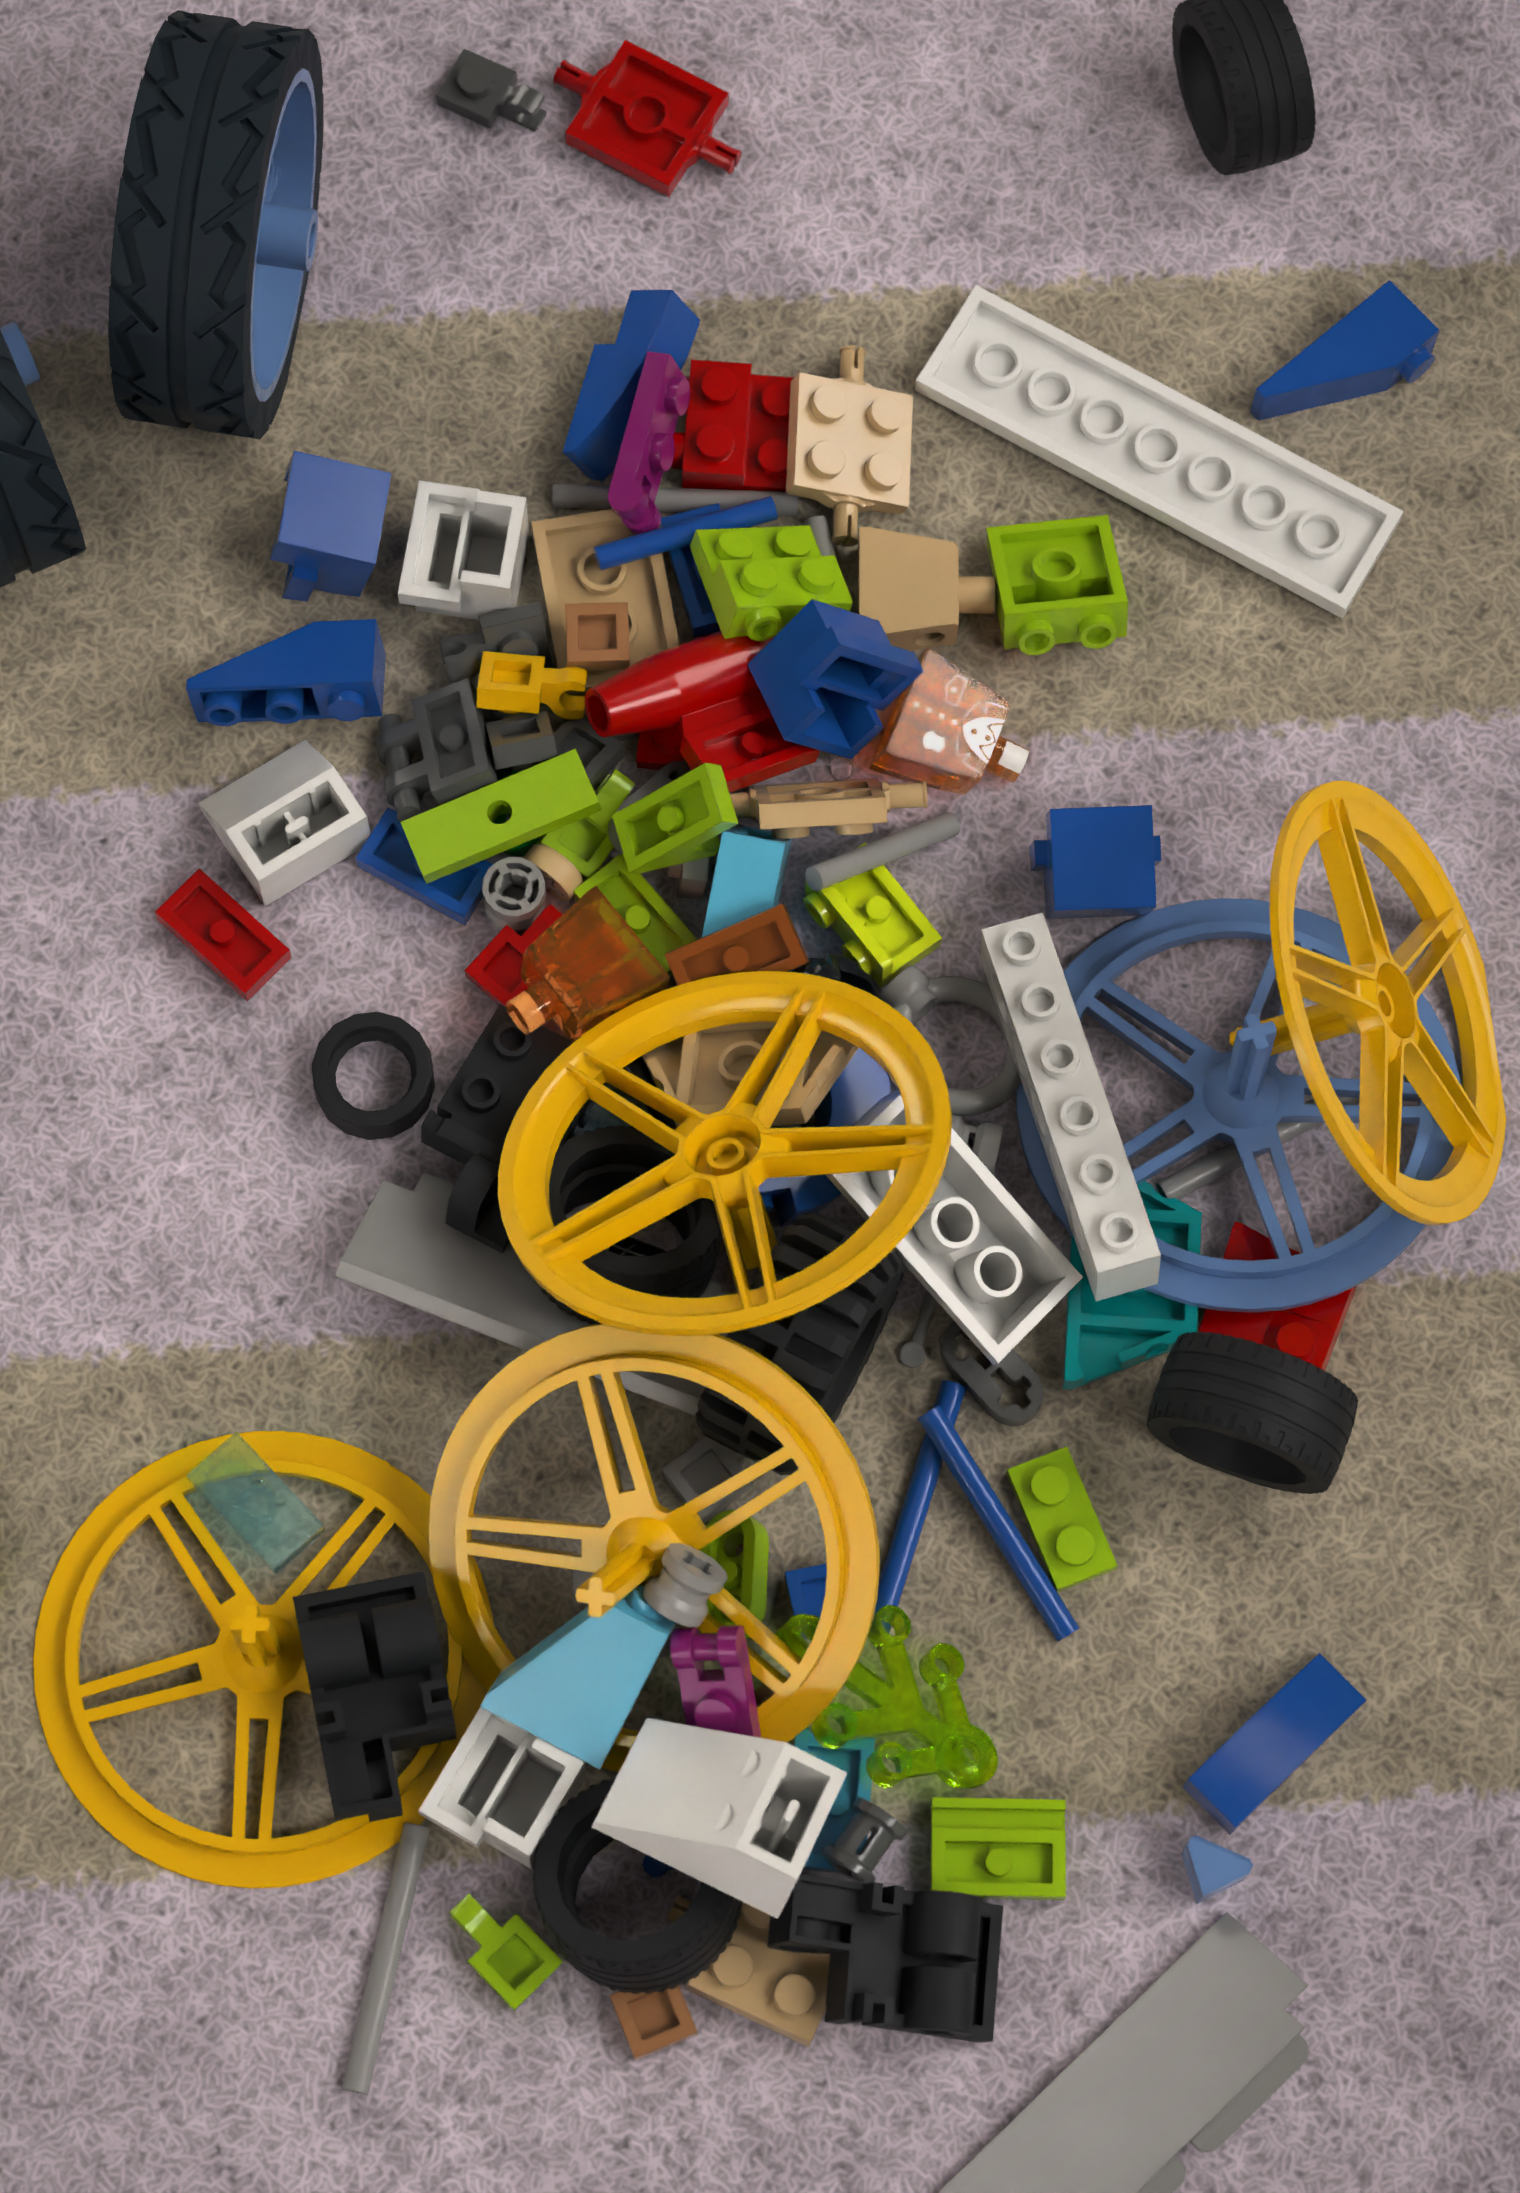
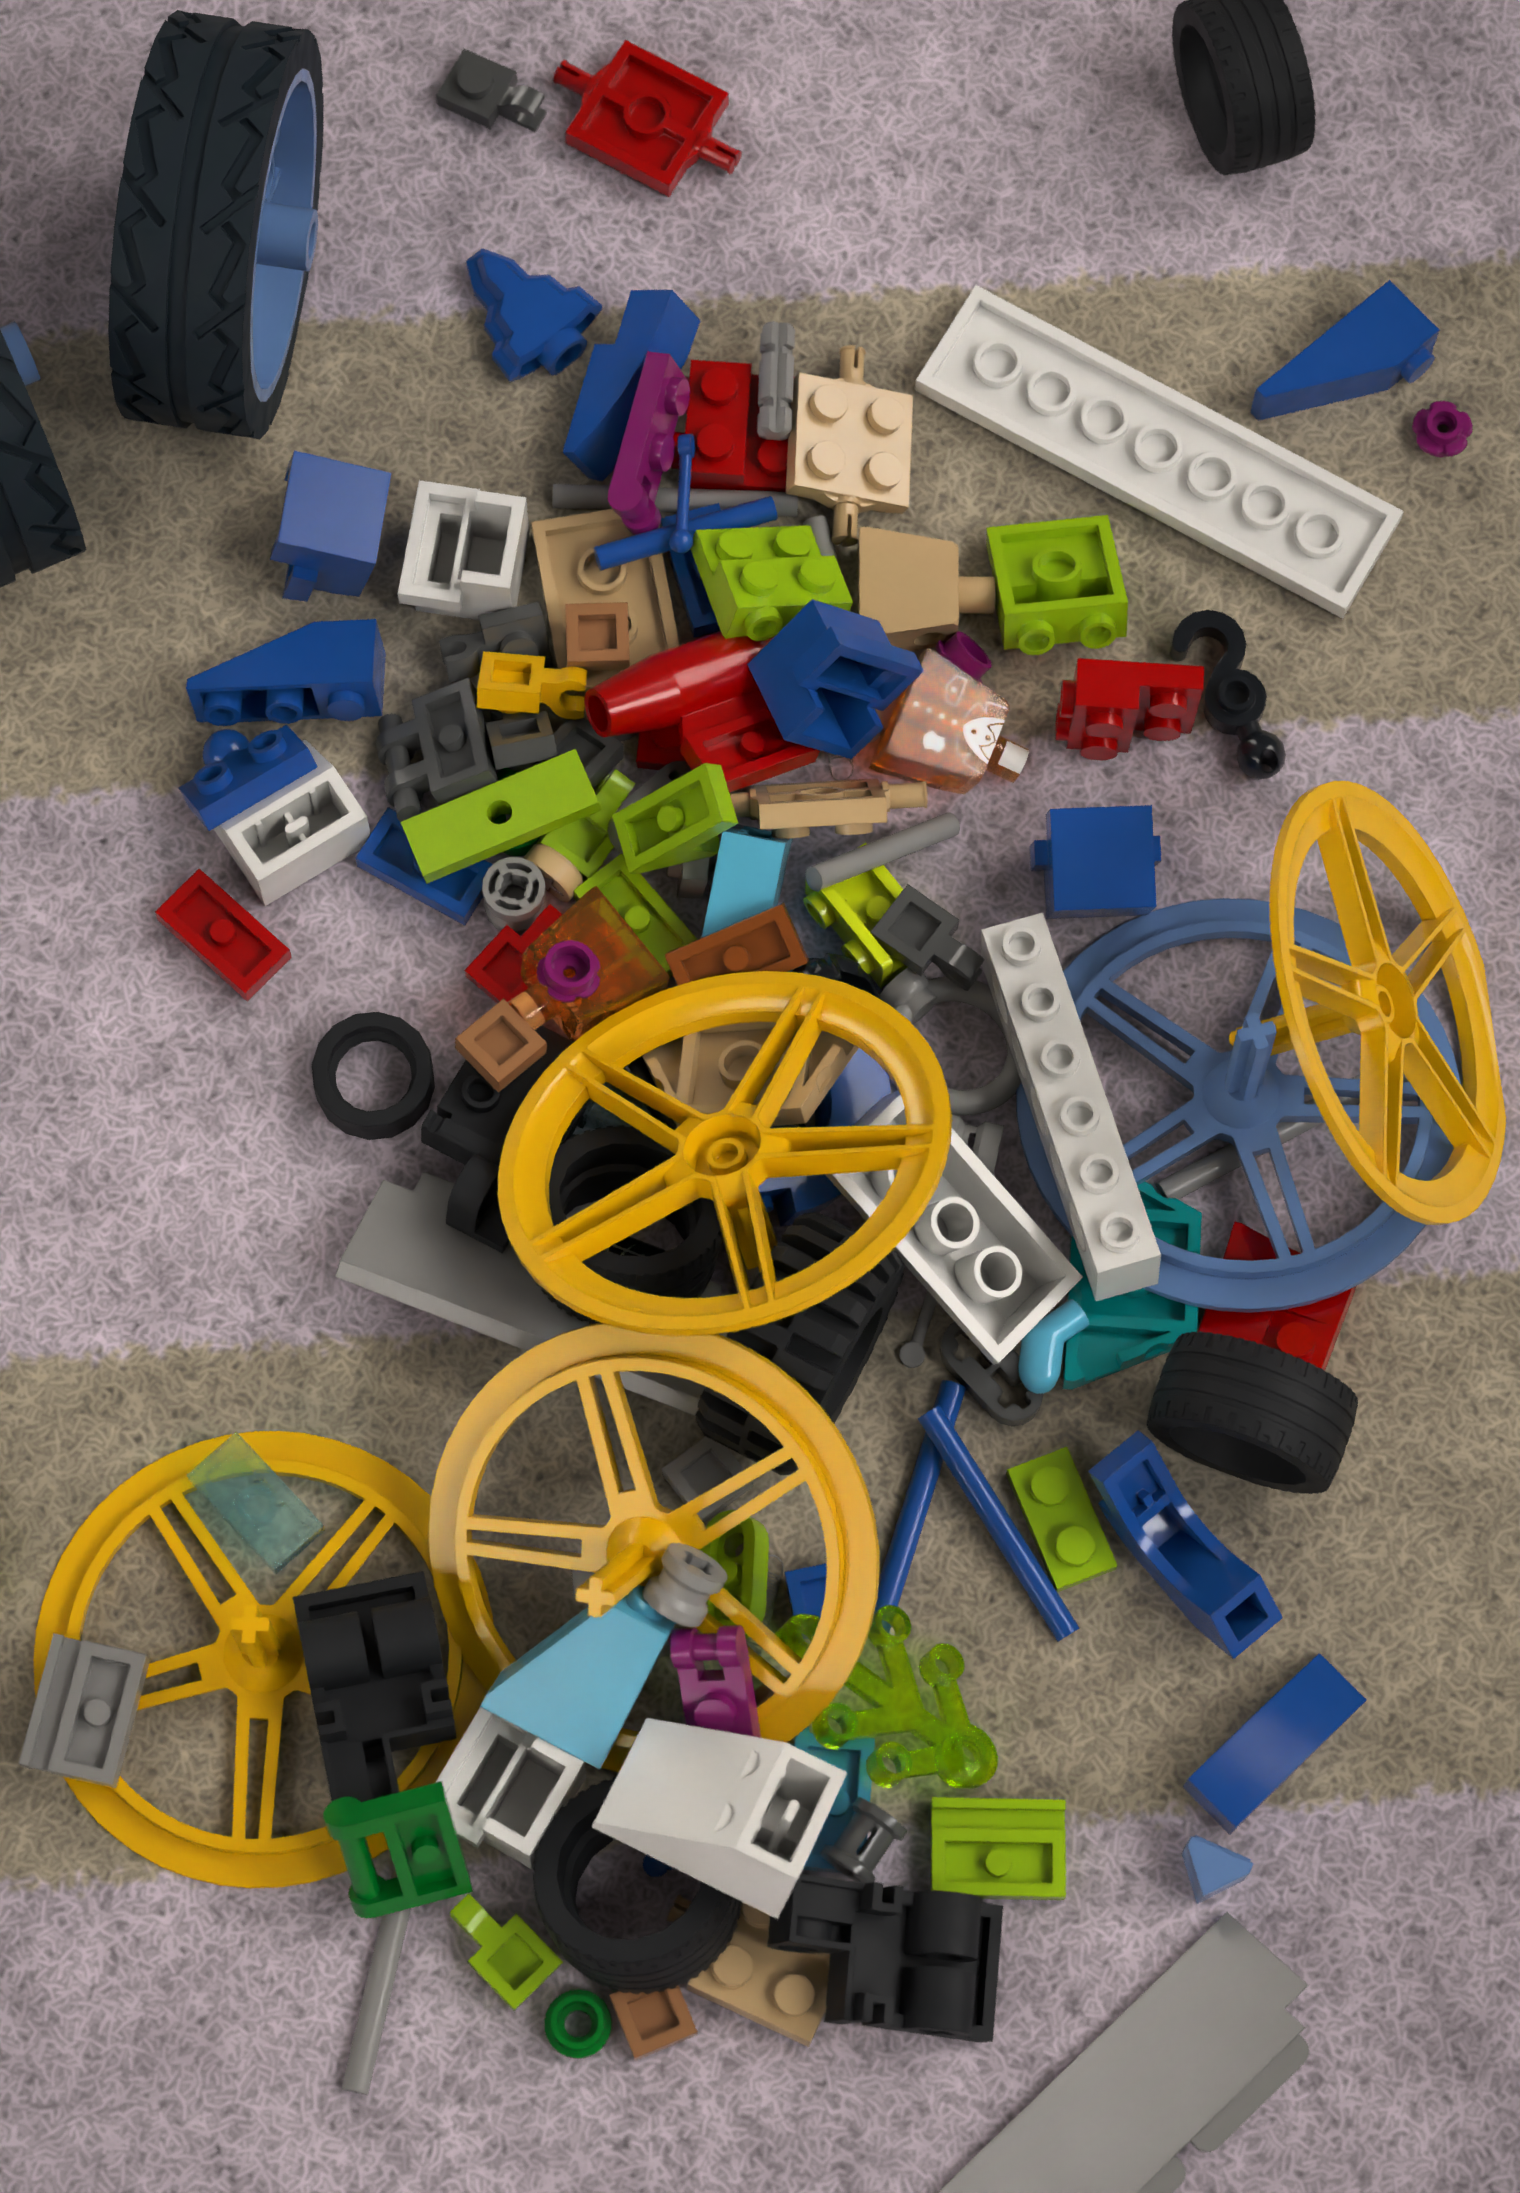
(84, 1710): none -> light grey plate
(244, 772): none -> blue plate
(420, 1843): none -> green plate
(500, 1045): none -> medium nougat plate
(530, 316): none -> blue rock
(572, 2002): none -> green plate
(573, 956): none -> magenta plate
(682, 540): none -> blue hinge
(776, 381): none -> light grey axle
(921, 933): none -> dark grey plate
(965, 654): none -> magenta plate
(1043, 1346): none -> medium azure arm
(1117, 697): none -> red plate
(1177, 1549): none -> blue arch
(1233, 696): none -> black piece
(1439, 443): none -> magenta plate

